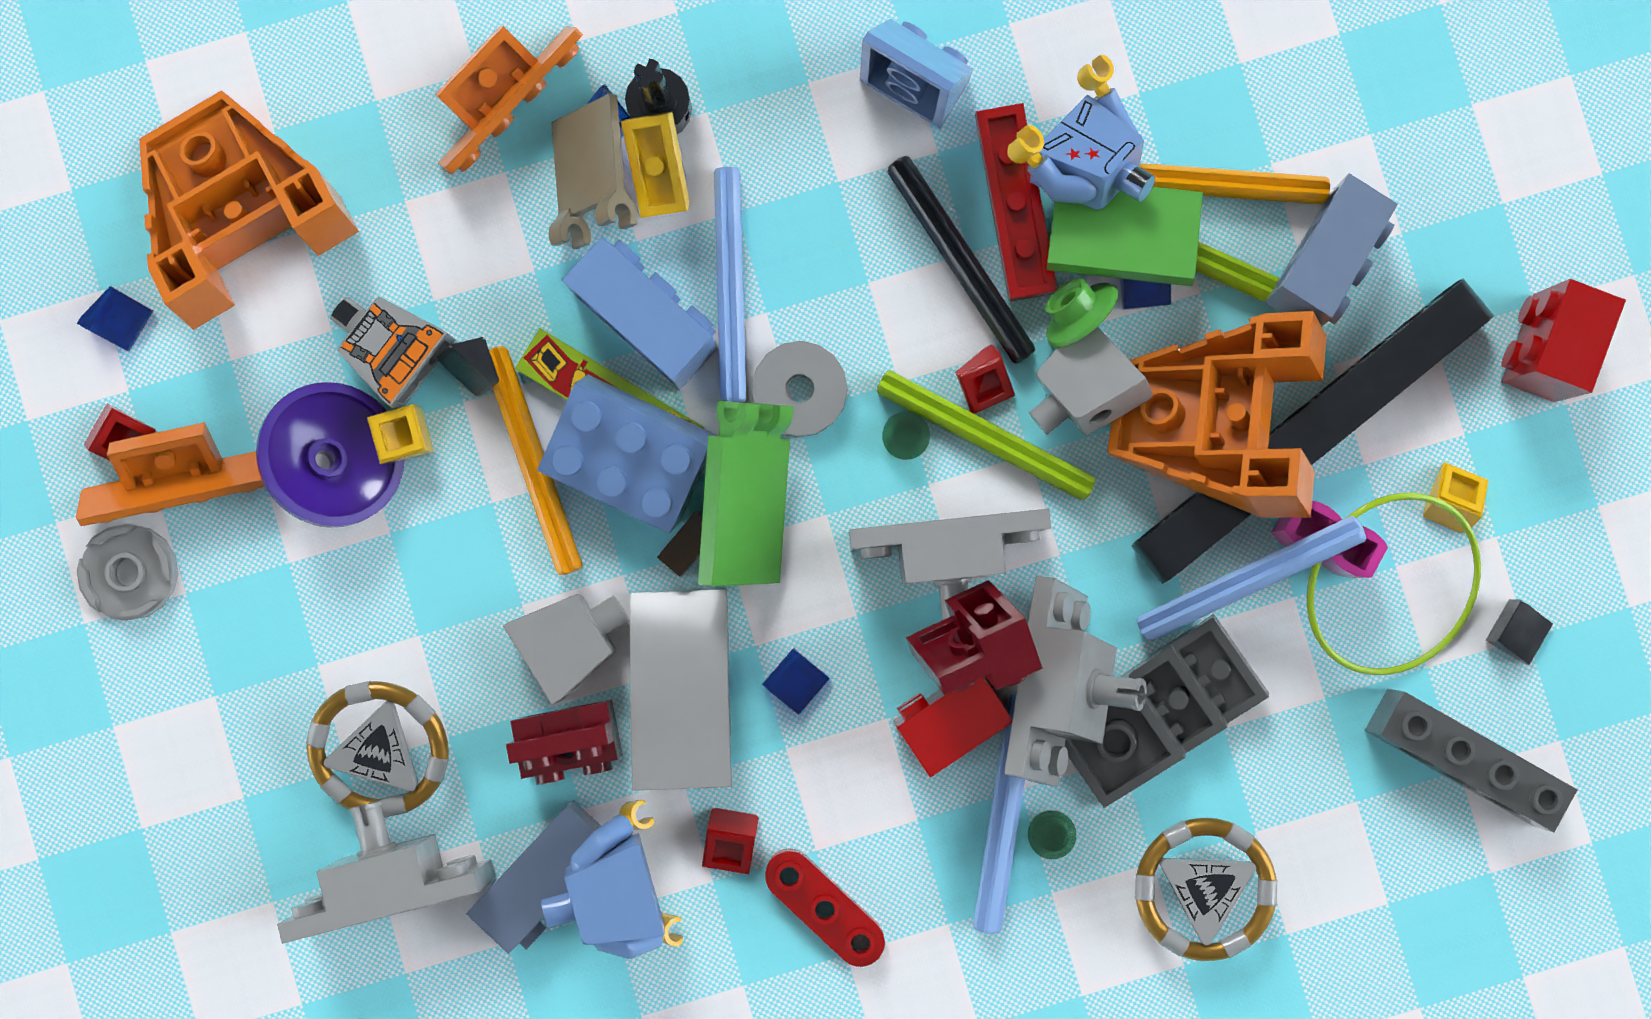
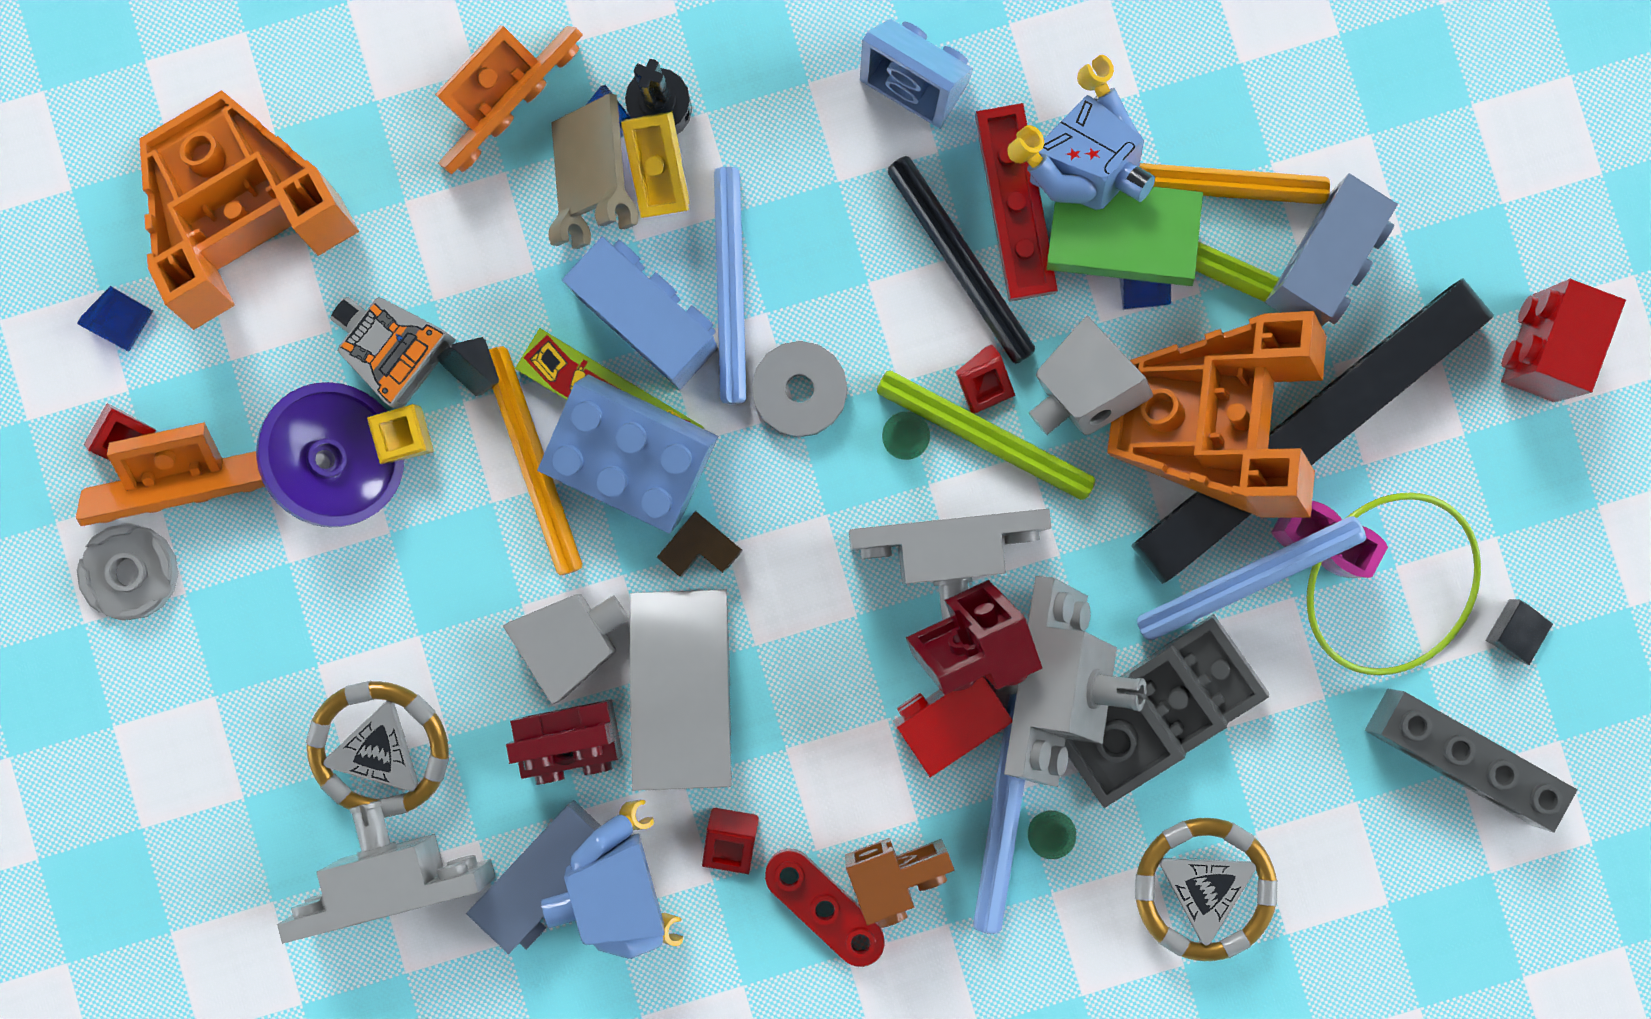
(745, 495): bright green tile -> none
(795, 681): clear blue slope -> none
(884, 879): none -> dark orange brick
(1078, 310): bright green piece -> none
(1462, 491): yellow slope -> none

